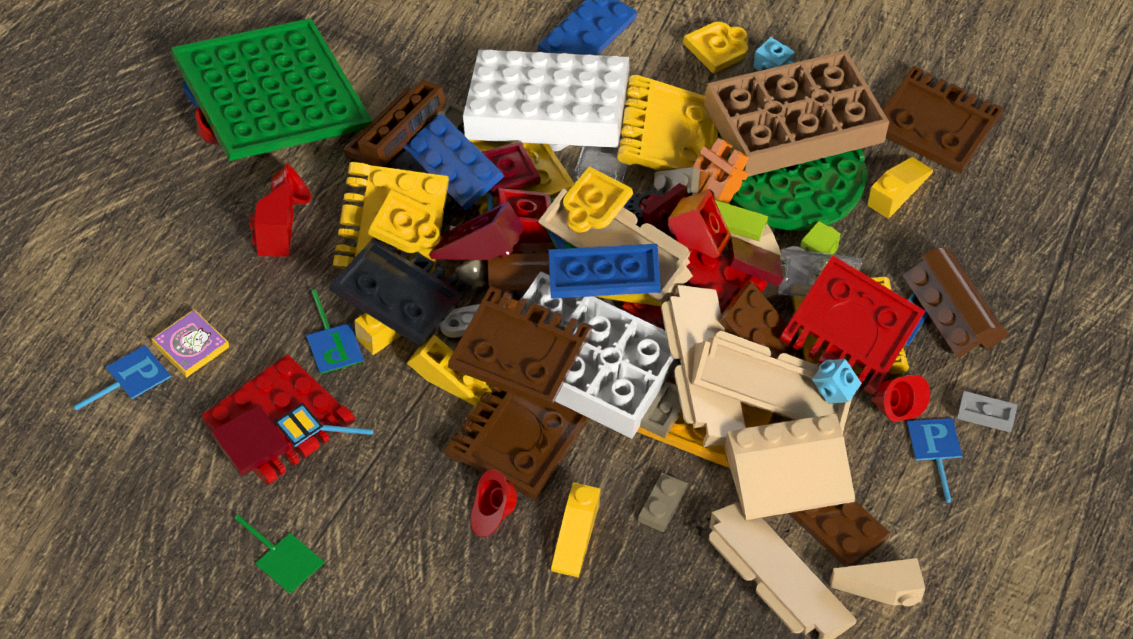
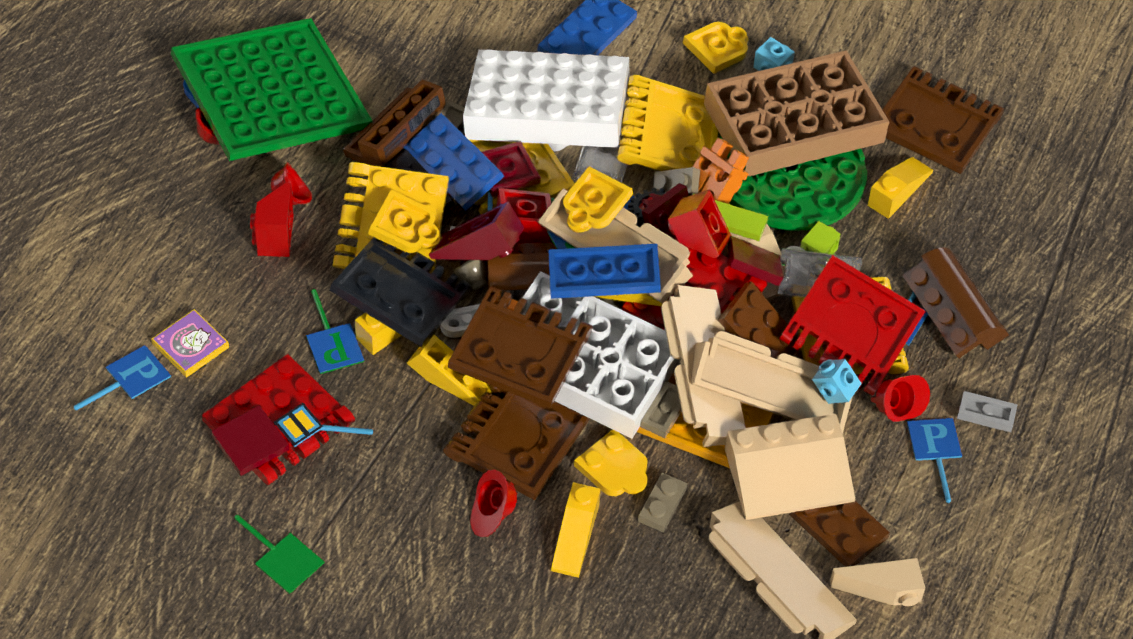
(614, 465): none -> yellow plate

